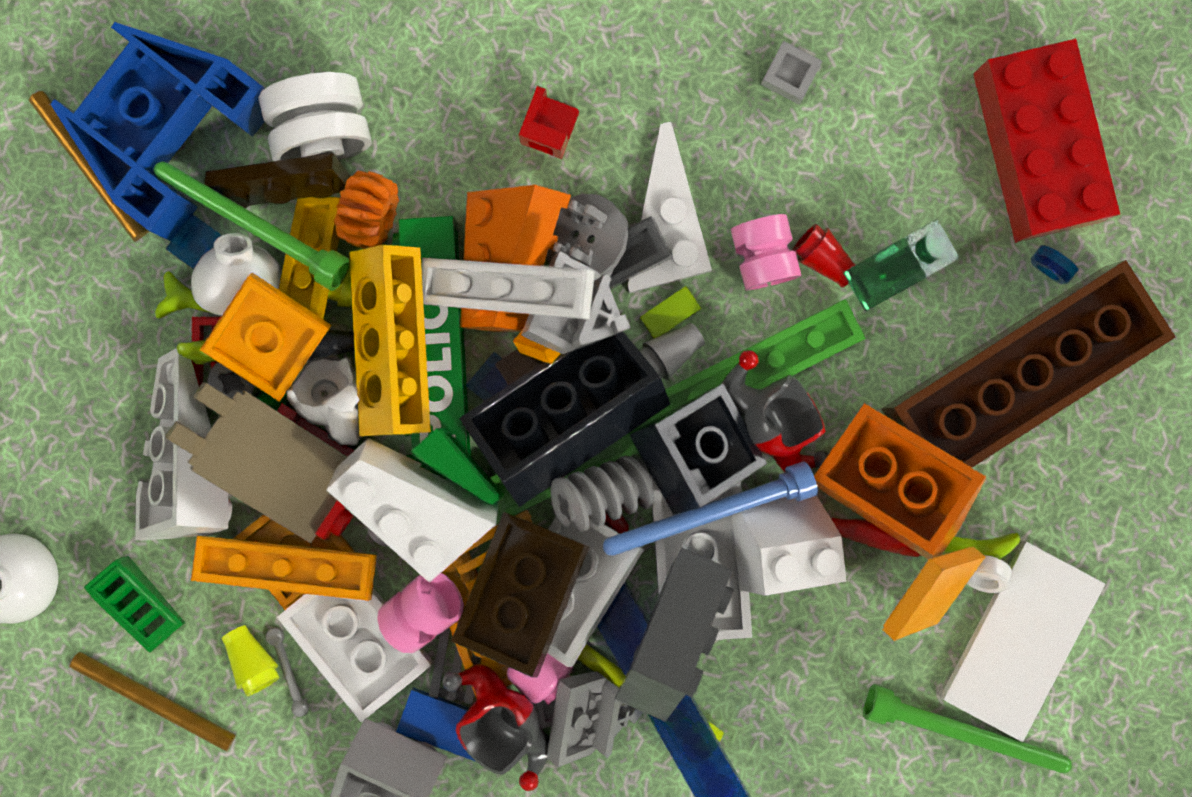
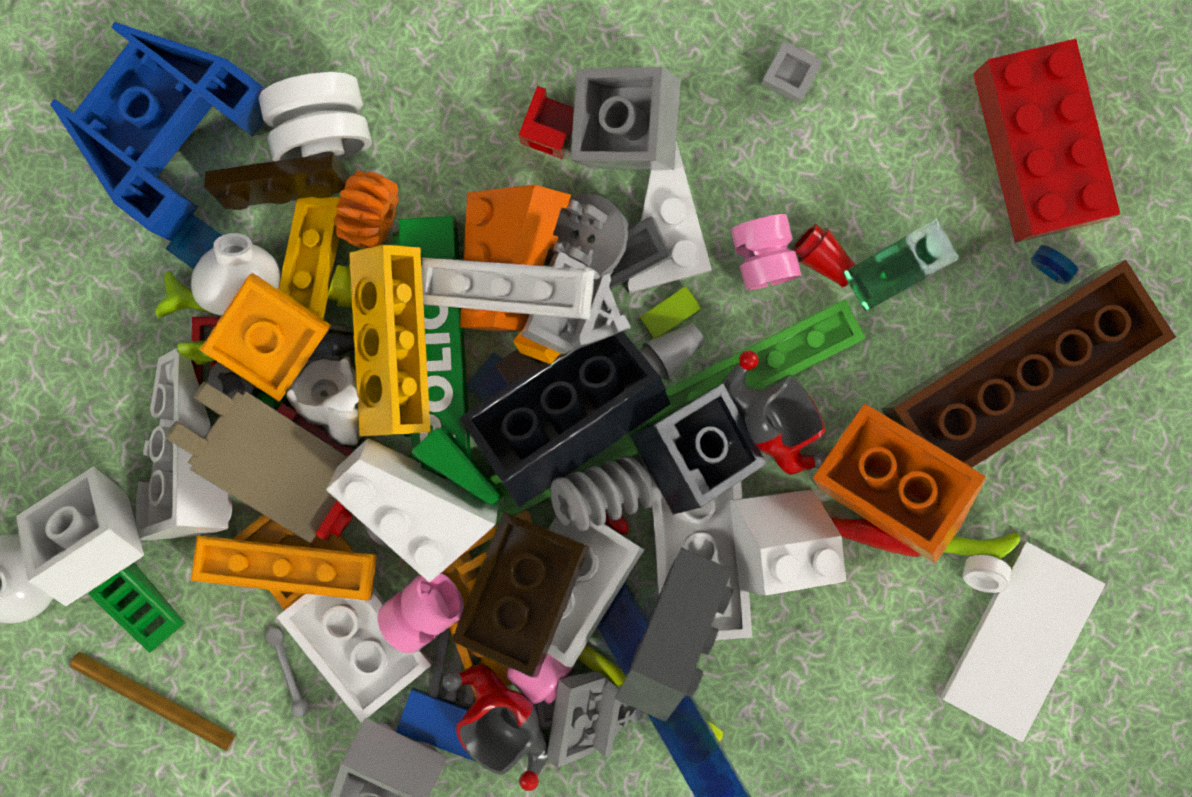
(41, 104): pearl gold bar -> none
(78, 537): none -> white brick
(249, 661): neon yellow cone -> none
(327, 267): bright green piece -> none
(625, 118): none -> light grey brick
(795, 483): medium blue piece -> none
(890, 708): bright green piece -> none
(932, 592): light orange tile -> none

